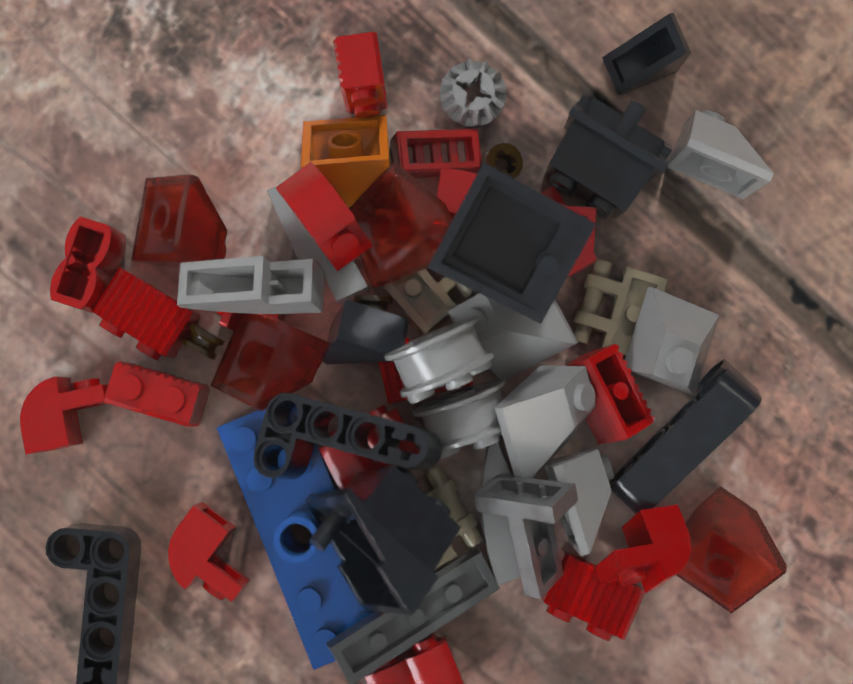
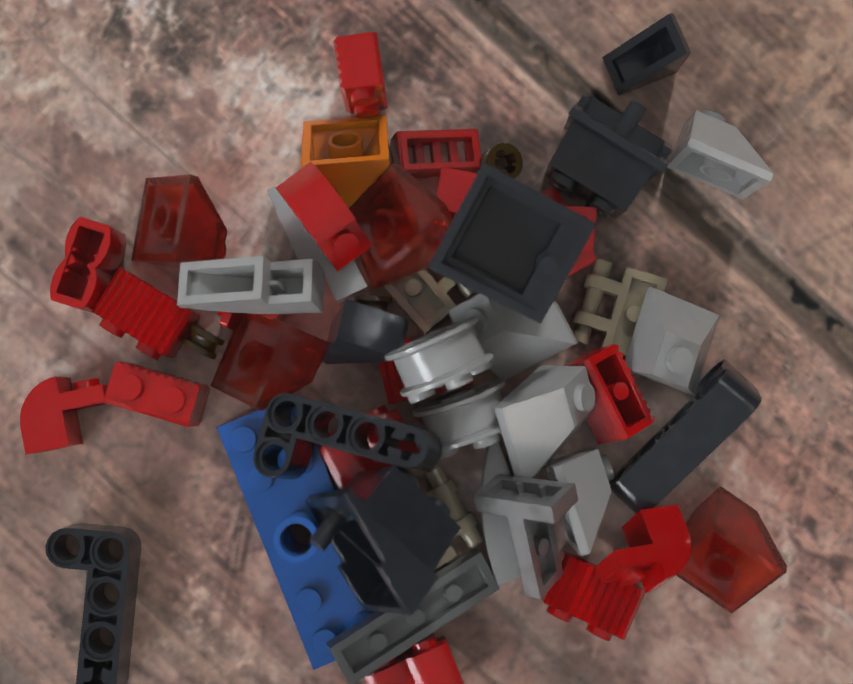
(194, 553): red brick -> none
(481, 110): light grey gear -> none

